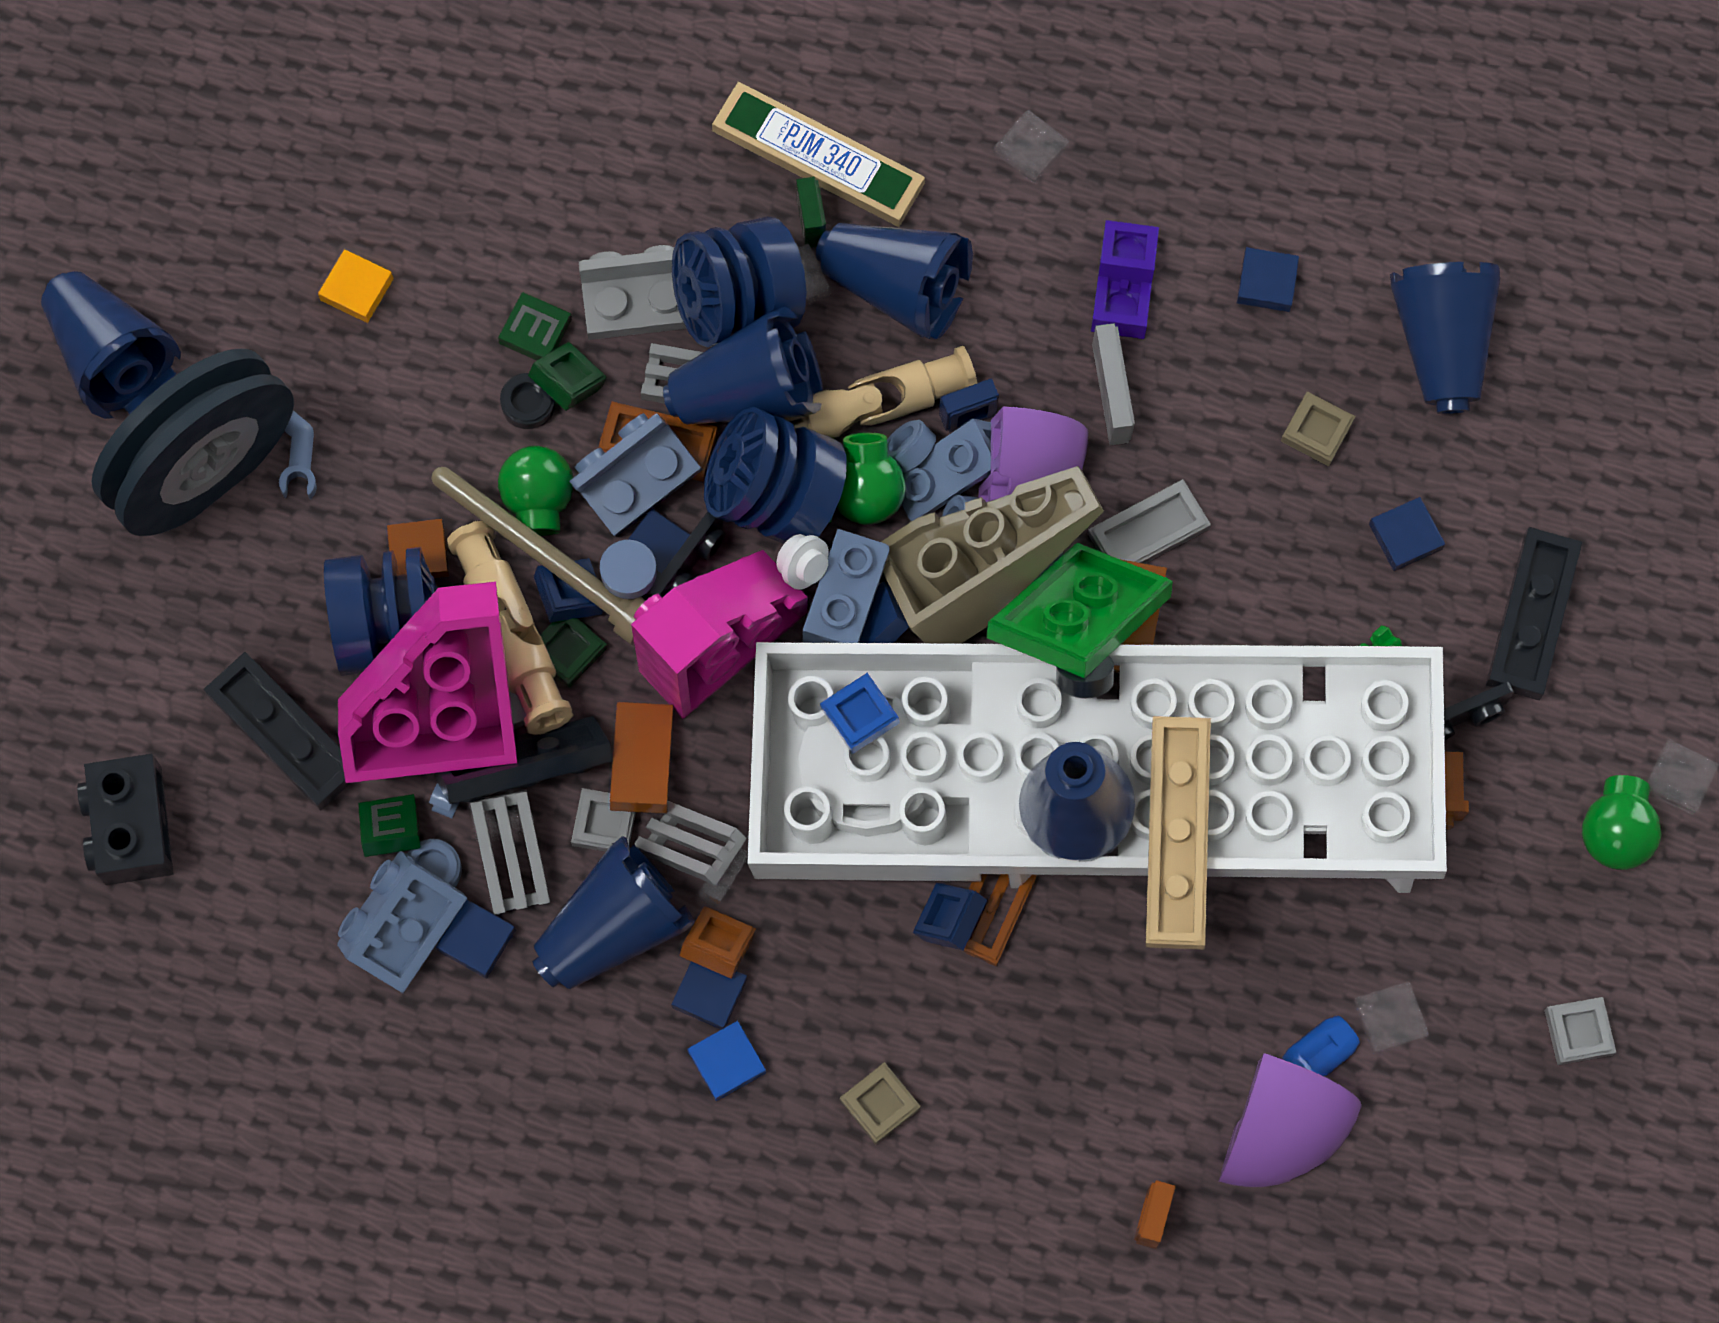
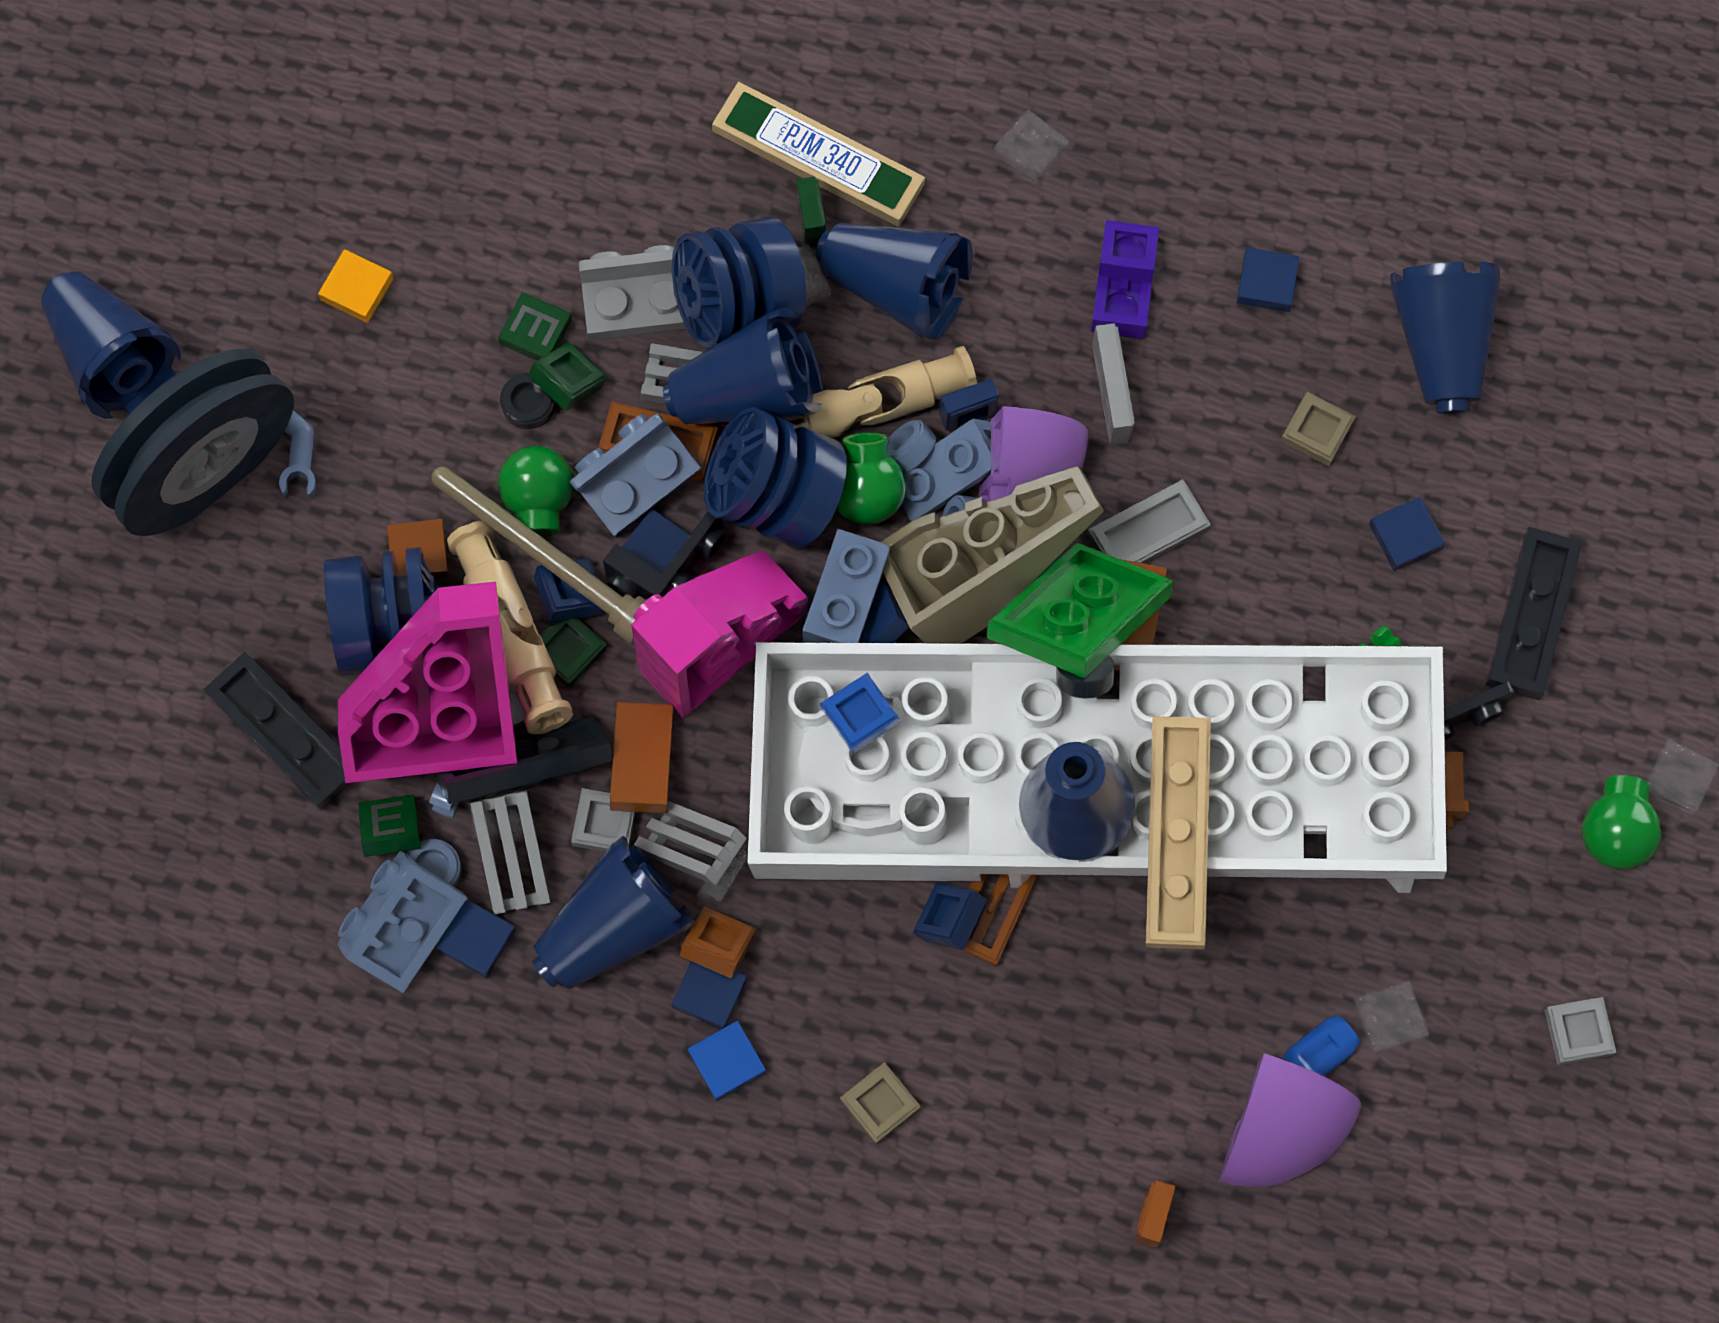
(126, 820): black brick -> none
(628, 569): sand blue tile -> none
(802, 560): white plate -> none

